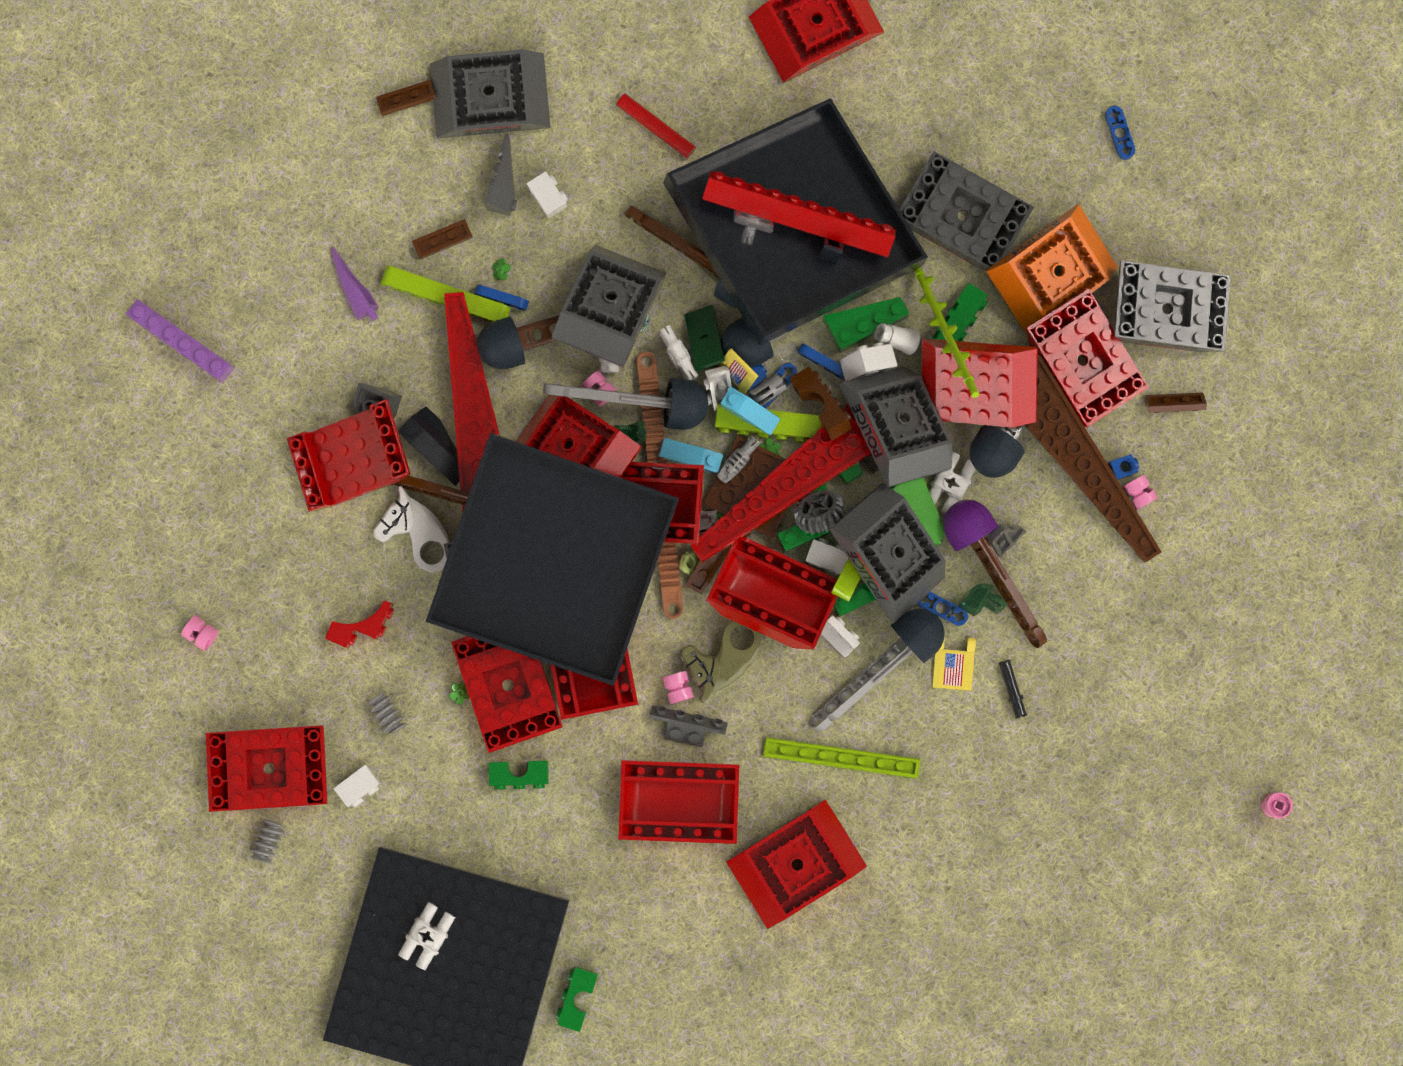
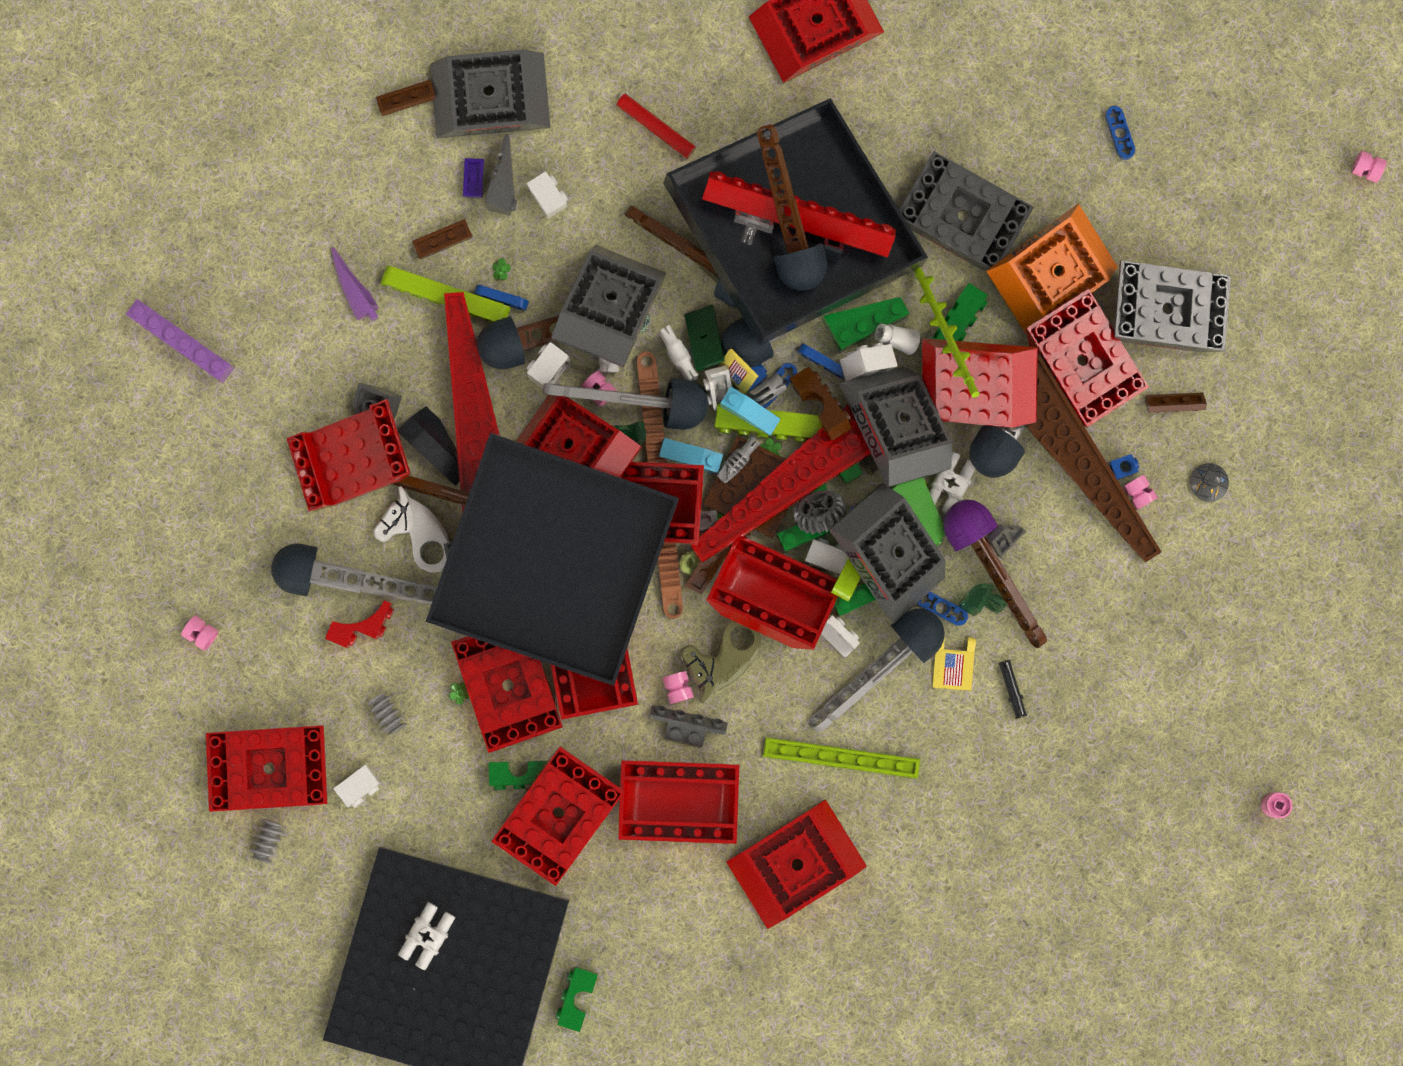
(296, 568): none -> piece
(473, 178): none -> dark purple plate
(548, 366): none -> white brick
(551, 842): none -> red slope
(801, 265): none -> piece
(1209, 482): none -> dark grey dish
(1368, 166): none -> bright pink wheel

